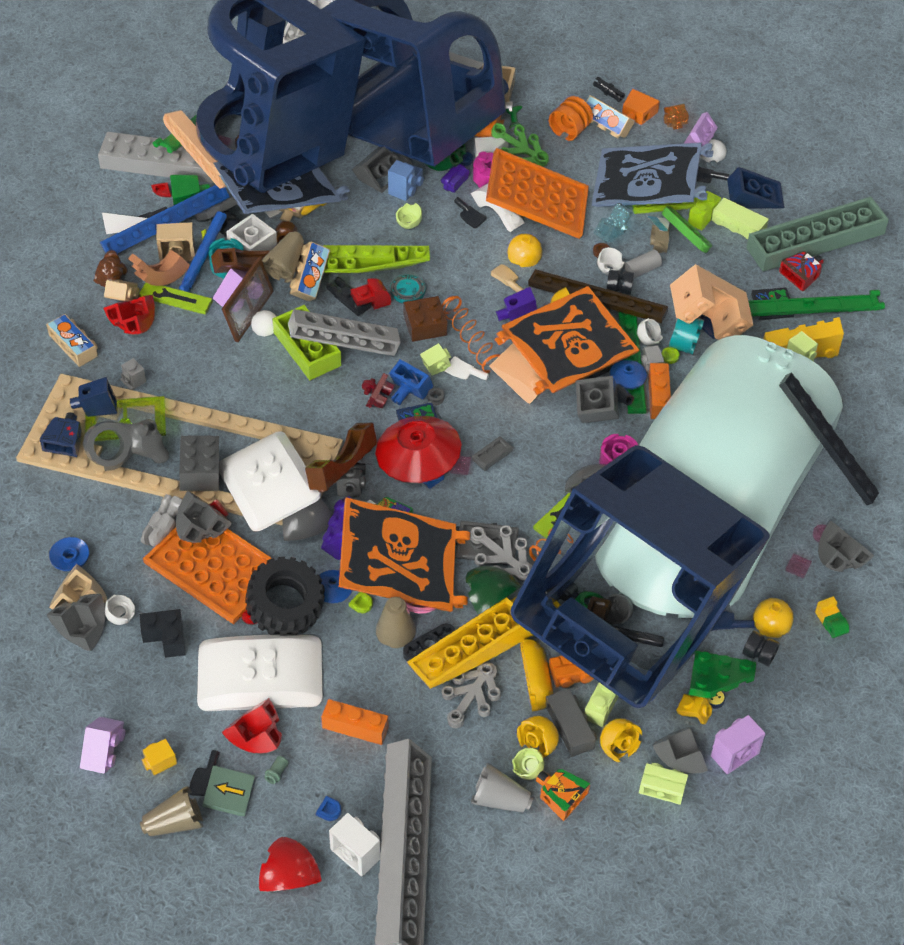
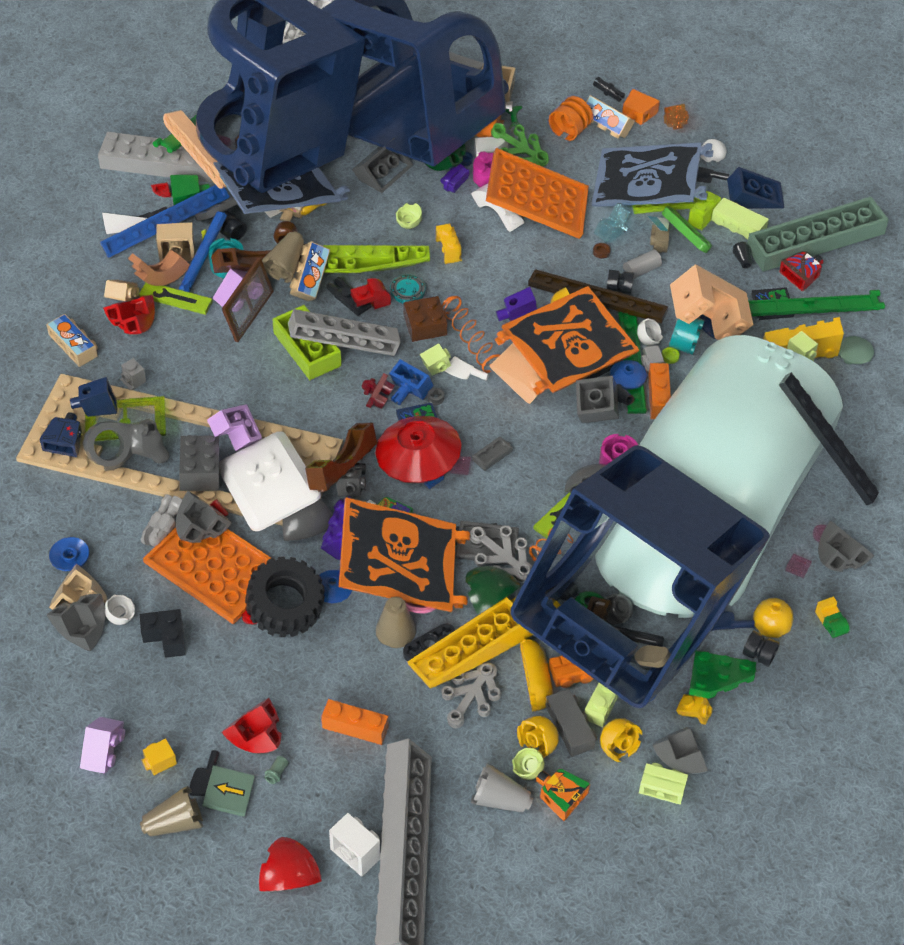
(109, 268): reddish brown hair -> none
(238, 425): none -> lavender brick
(251, 668): white wedge -> none
(253, 234): white brick -> none
(262, 323): white hair -> none
(329, 809): blue tile -> none
(361, 603): lime tile -> none
(404, 180): medium blue brick -> none
(450, 243): none -> yellow window
(469, 214): black piece -> none
(507, 277): tan piece -> none
(524, 250): yellow cylinder -> none
(610, 257): white hair -> none
(652, 656): none -> dark tan tile
(702, 131): lavender bracket -> none
(717, 701): light yellow tile -> none
(737, 744): lavender brick -> none
(742, 253): none -> black cone
(856, 350): none -> sand green dish

